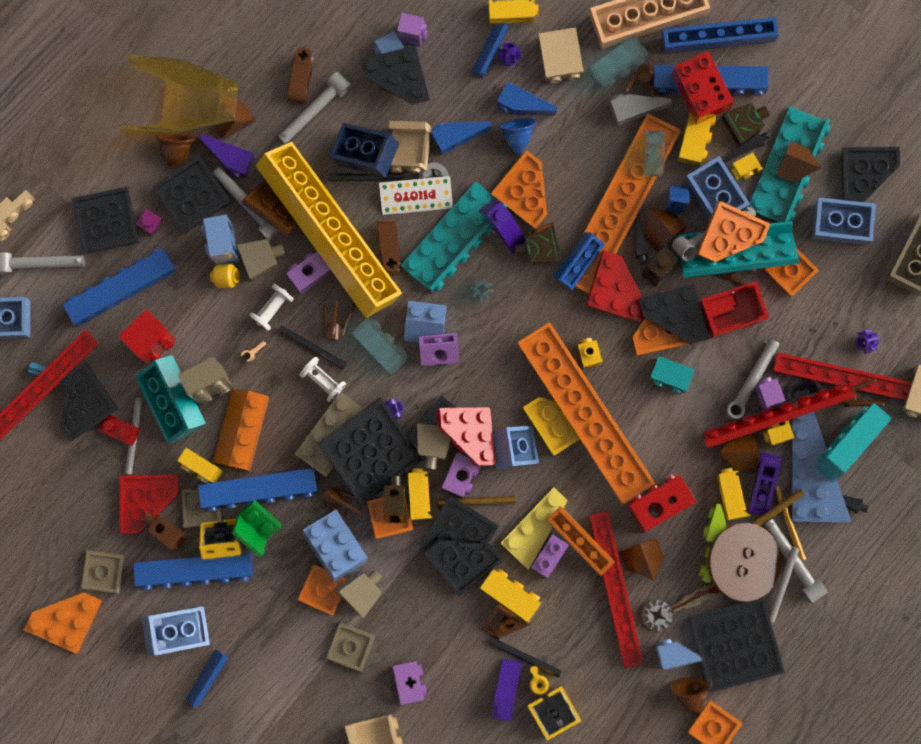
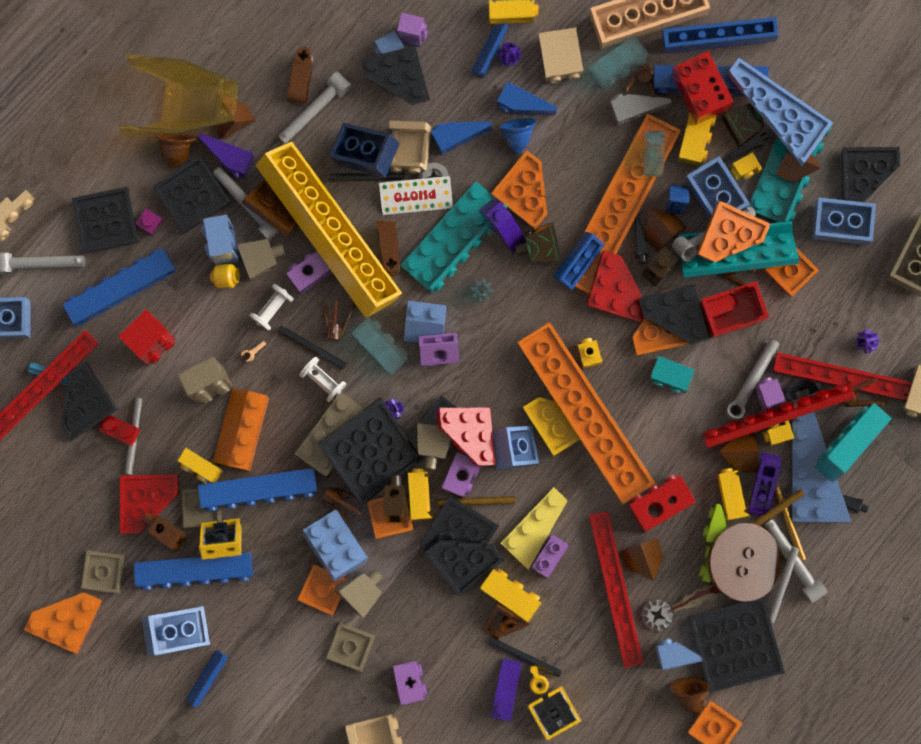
(168, 399): teal brick -> none
(254, 527): green bracket -> none
(581, 541): orange brick -> none
(789, 117): none -> medium blue wing

